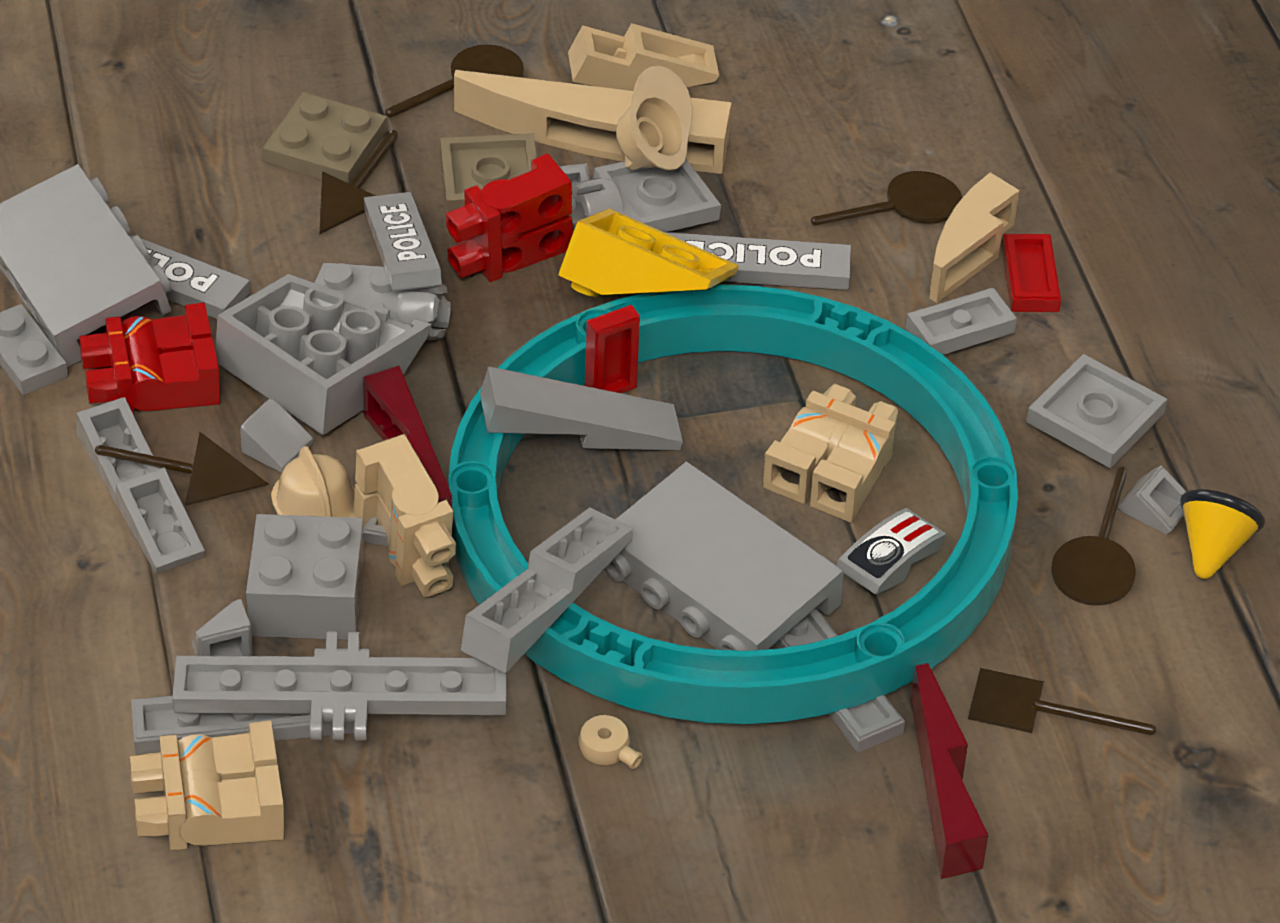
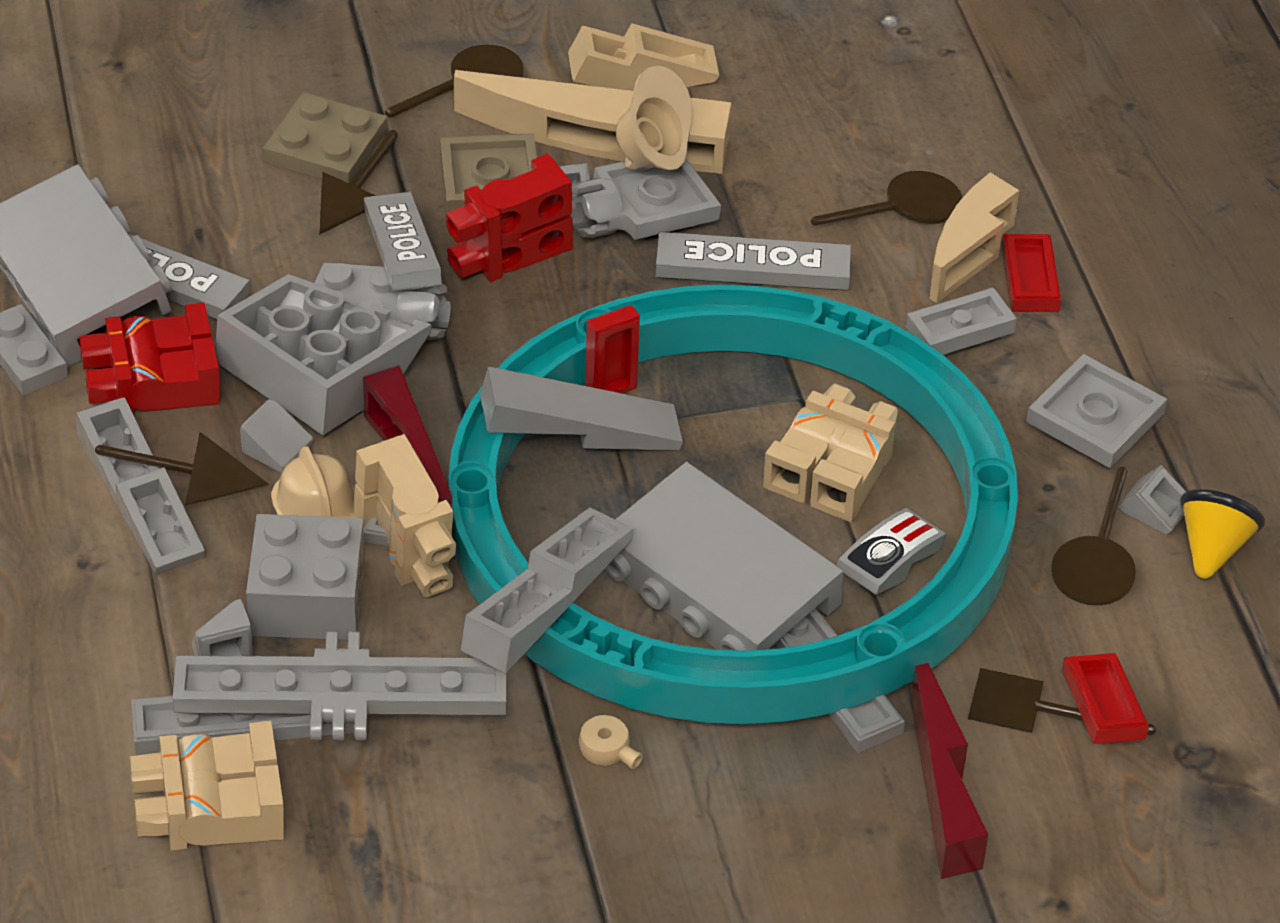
(626, 256): yellow slope -> none
(1105, 698): none -> red tile

